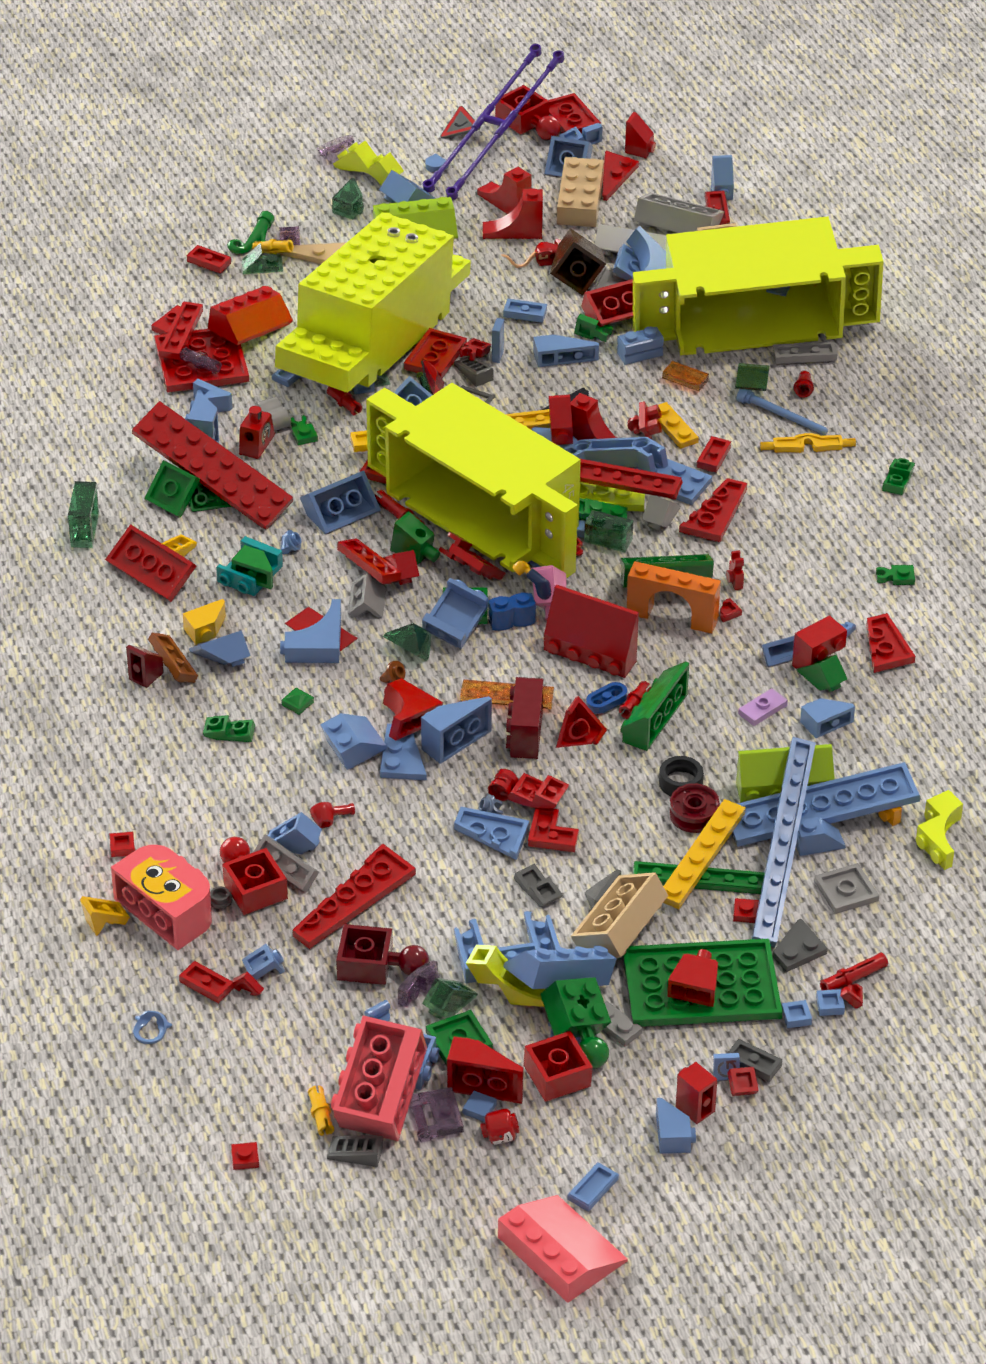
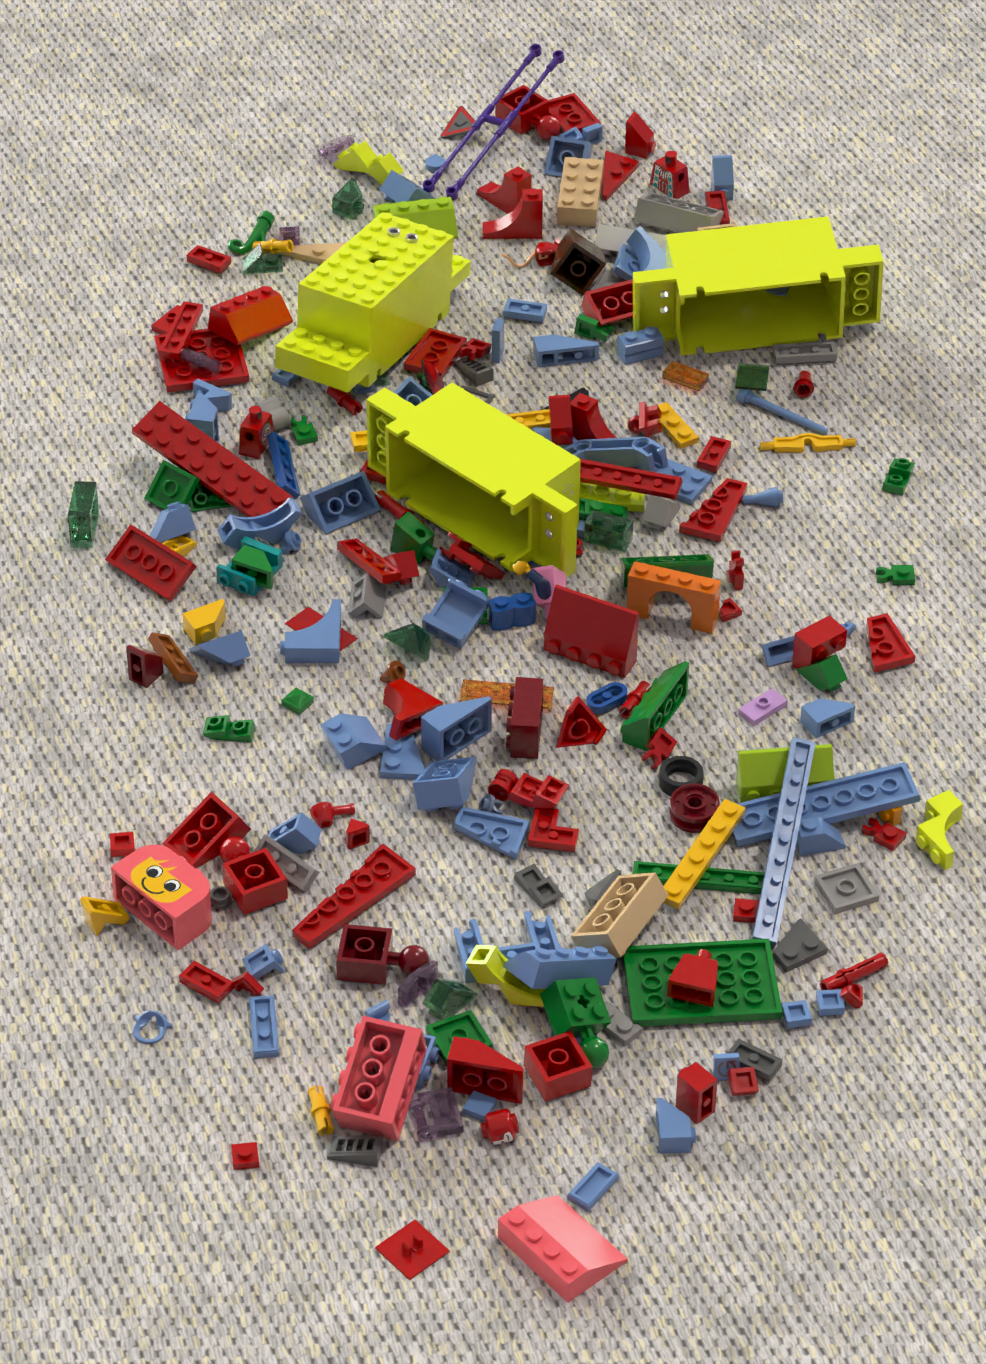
(173, 522): none -> medium blue slope
(205, 830): none -> red slope
(264, 1026): none -> medium blue tile
(266, 526): none -> medium blue arch
(283, 464): none -> blue plate
(357, 834): none -> red slope
(412, 1249): none -> red piece
(444, 568): none -> medium blue slope
(444, 784): none -> medium blue slope
(660, 747): none -> red plate
(670, 176): none -> red torso
(769, 497): none -> medium blue cone
(885, 835): none -> red plate

